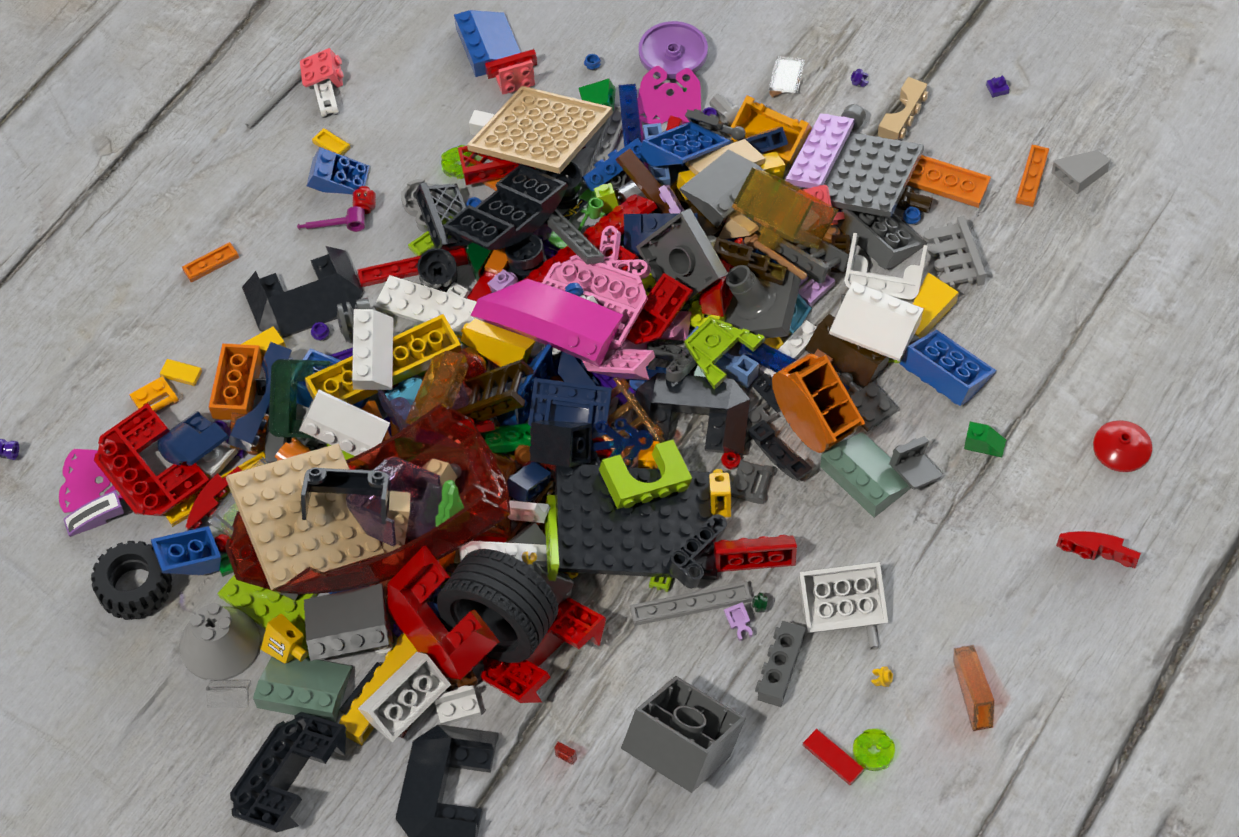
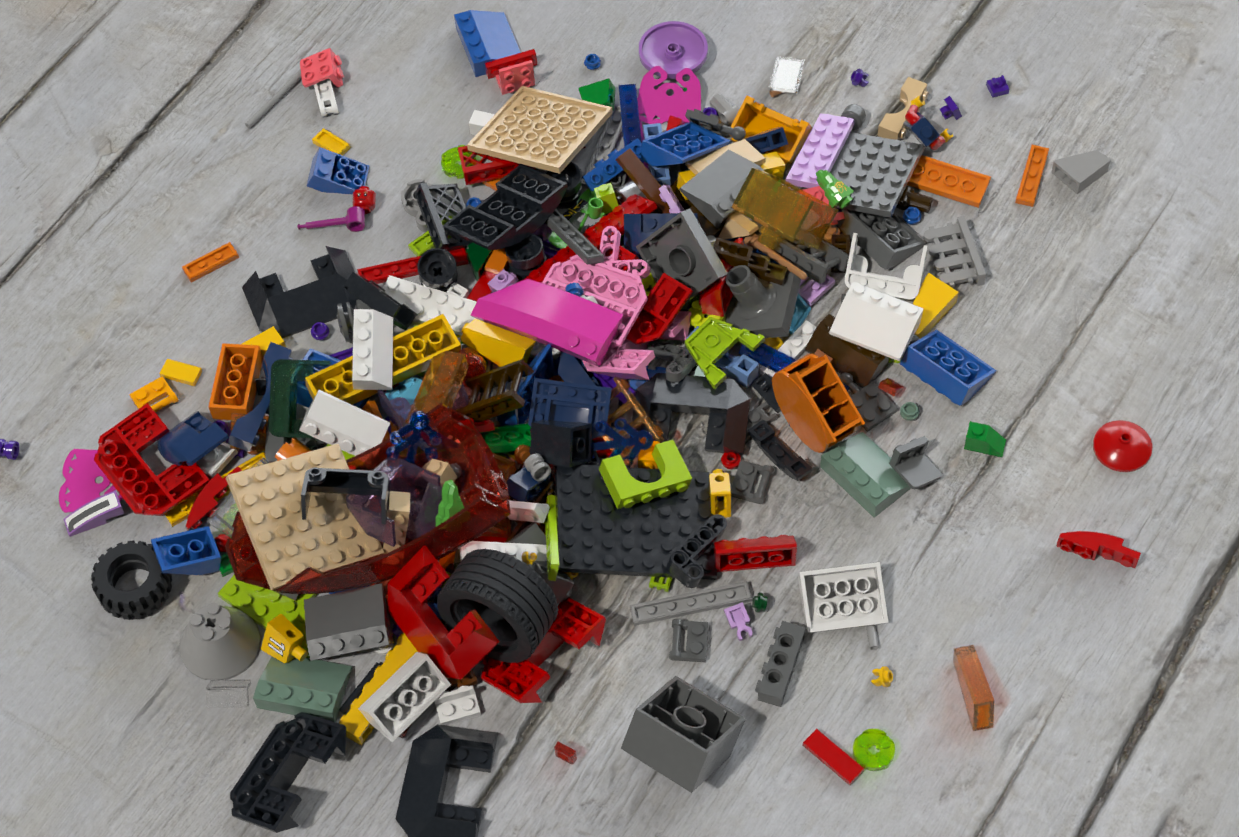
(378, 300): none -> black piece
(417, 423): none -> clear blue plant
(539, 469): none -> light grey wheel
(696, 641): none -> dark grey plate
(834, 189): none -> bright green rock
(890, 387): none -> clear red tile
(909, 411): none -> sand green plate
(922, 129): none -> torso
(950, 109): none -> dark purple tile

